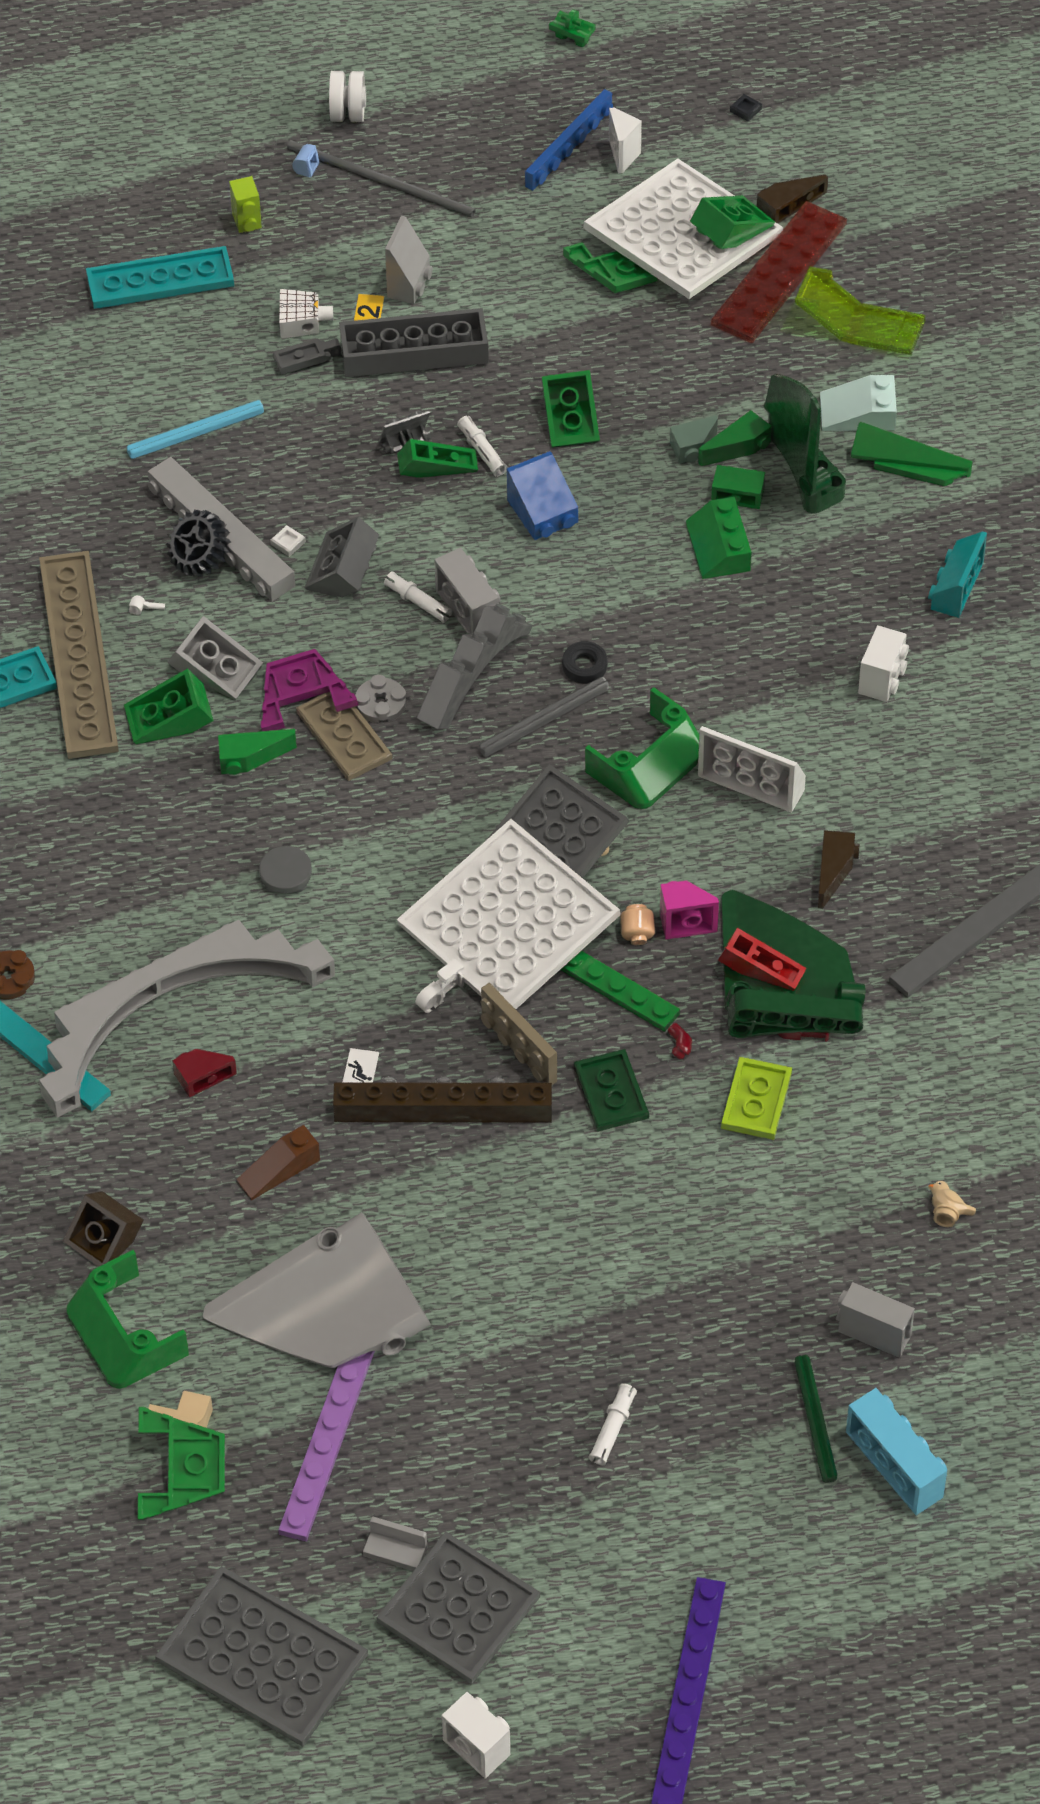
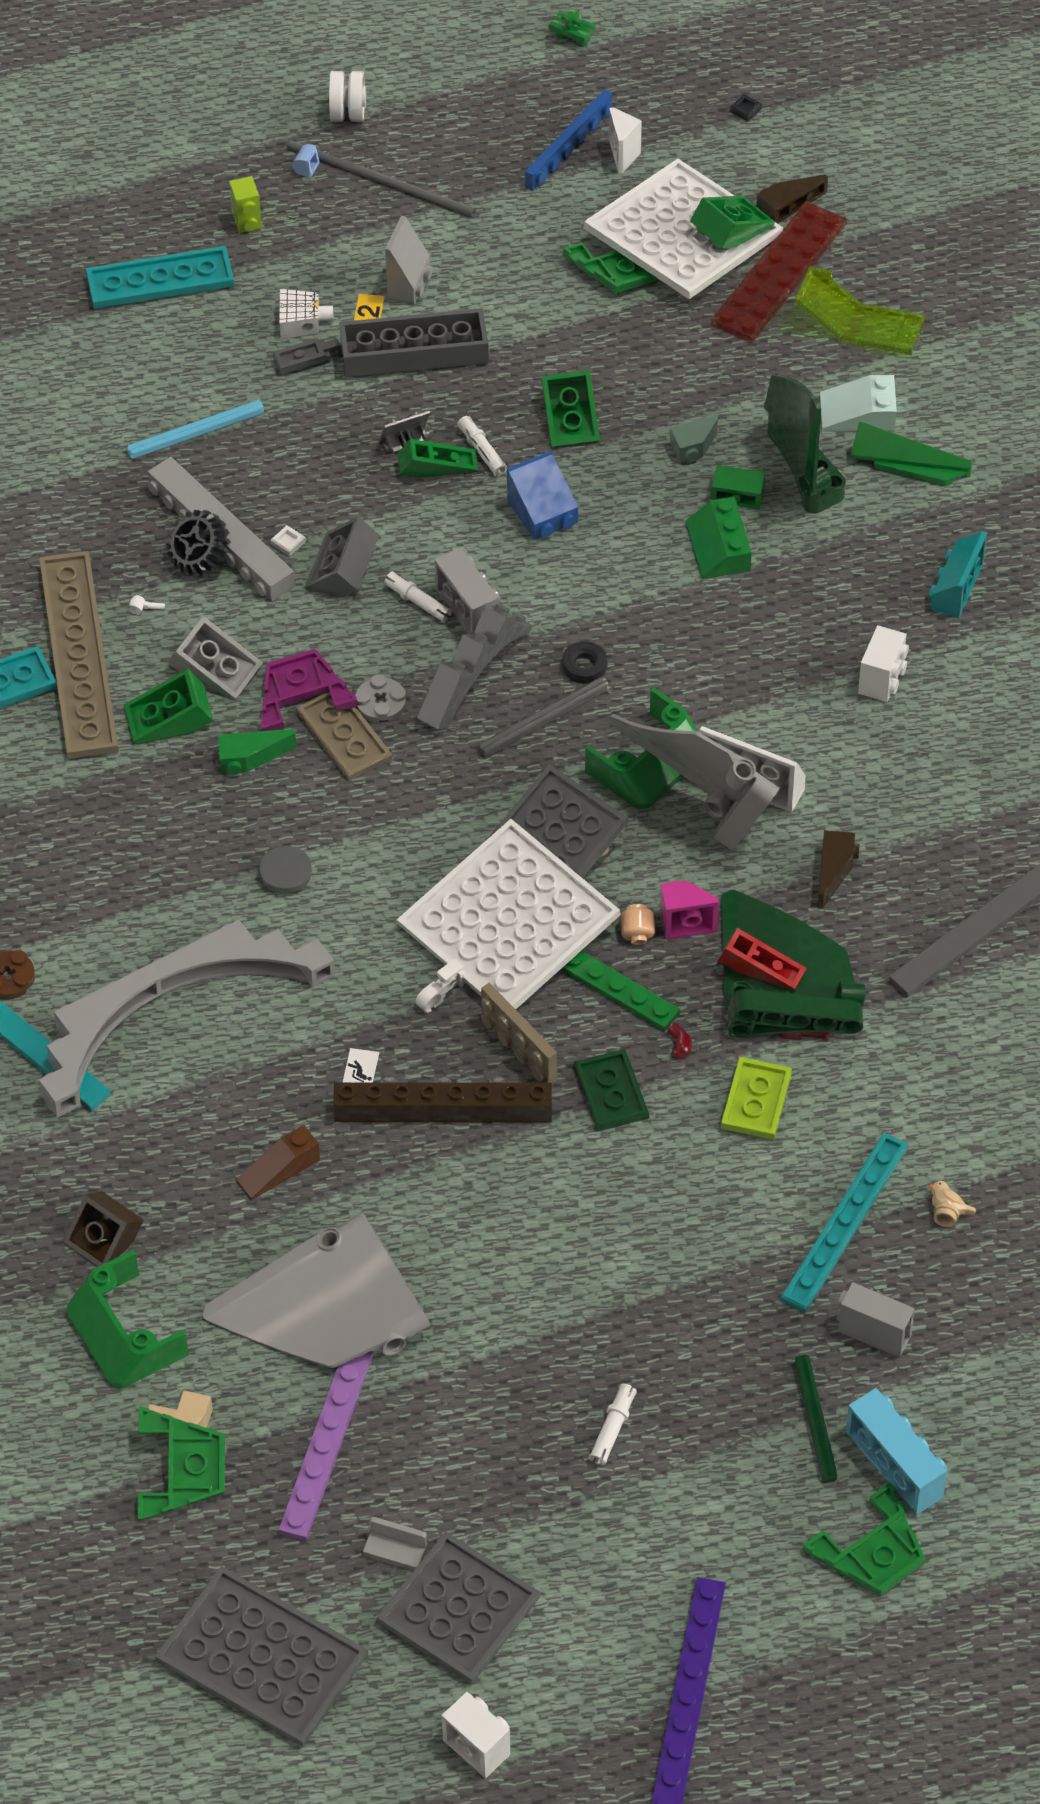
(202, 1070): dark red slope -> none
(726, 776): none -> light grey panel
(738, 440): green slope -> none
(844, 1222): none -> teal tile
(882, 1555): none -> green wing

